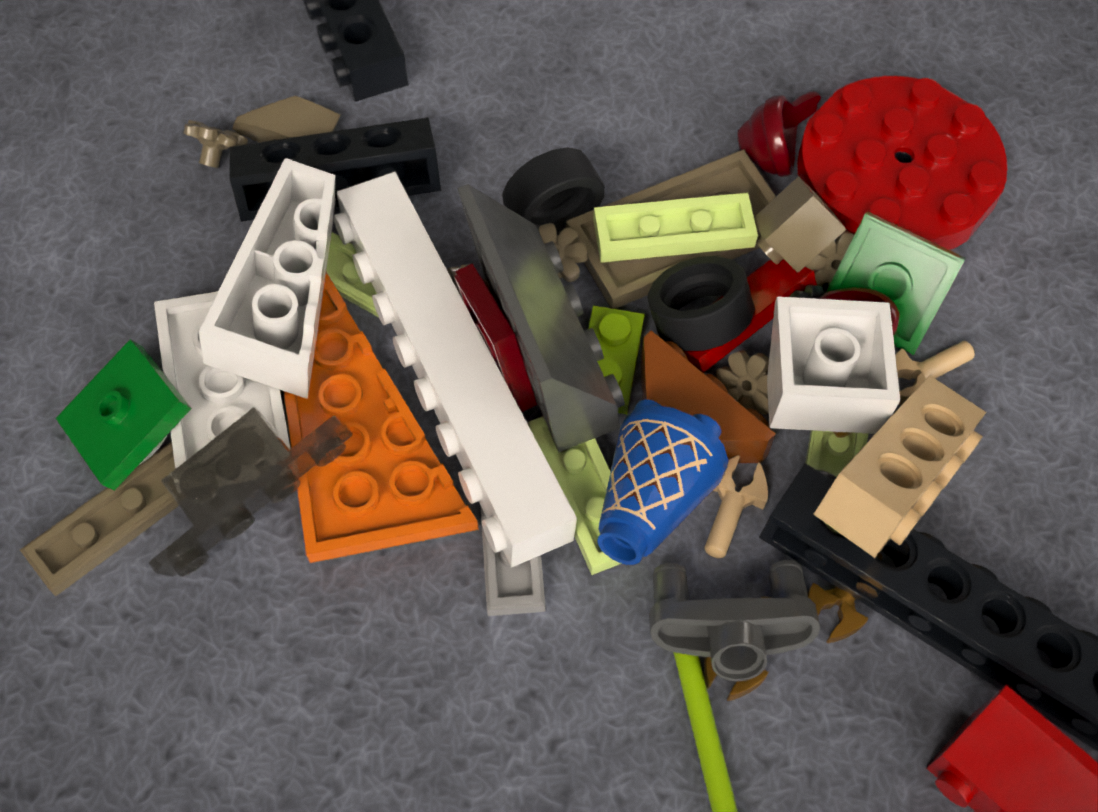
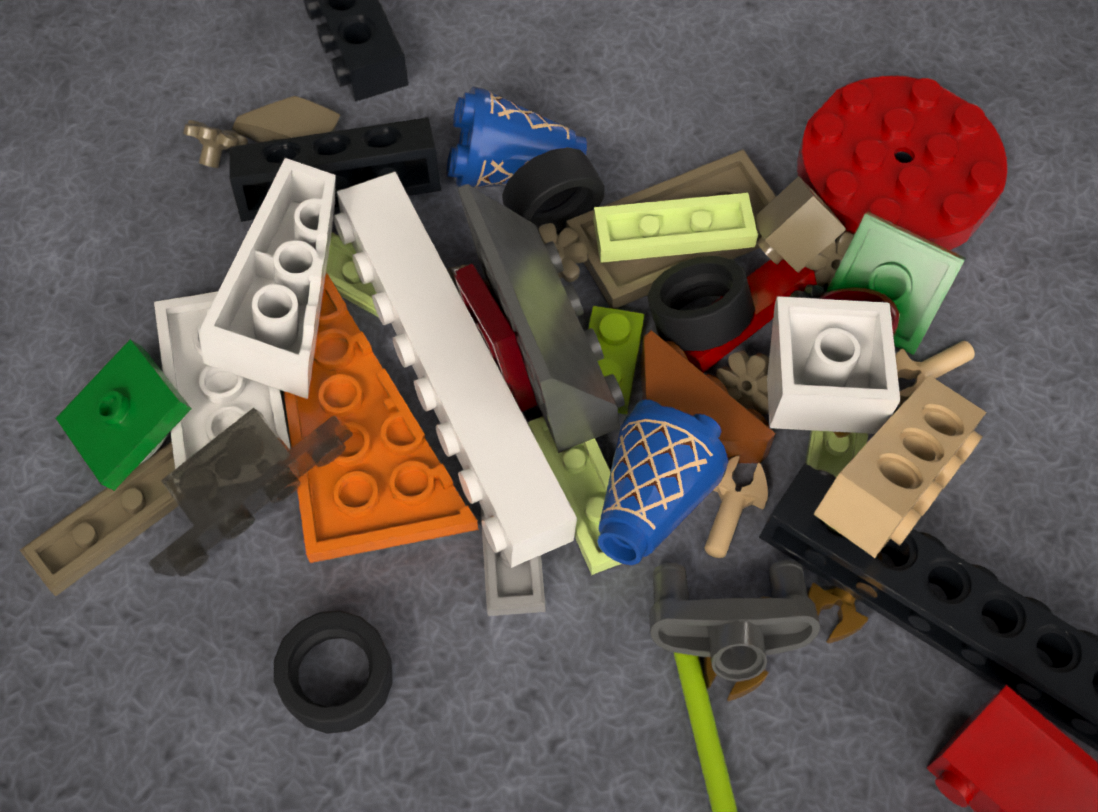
(312, 632): none -> black tyre
(500, 139): none -> blue cone
(772, 131): dark red hat -> none

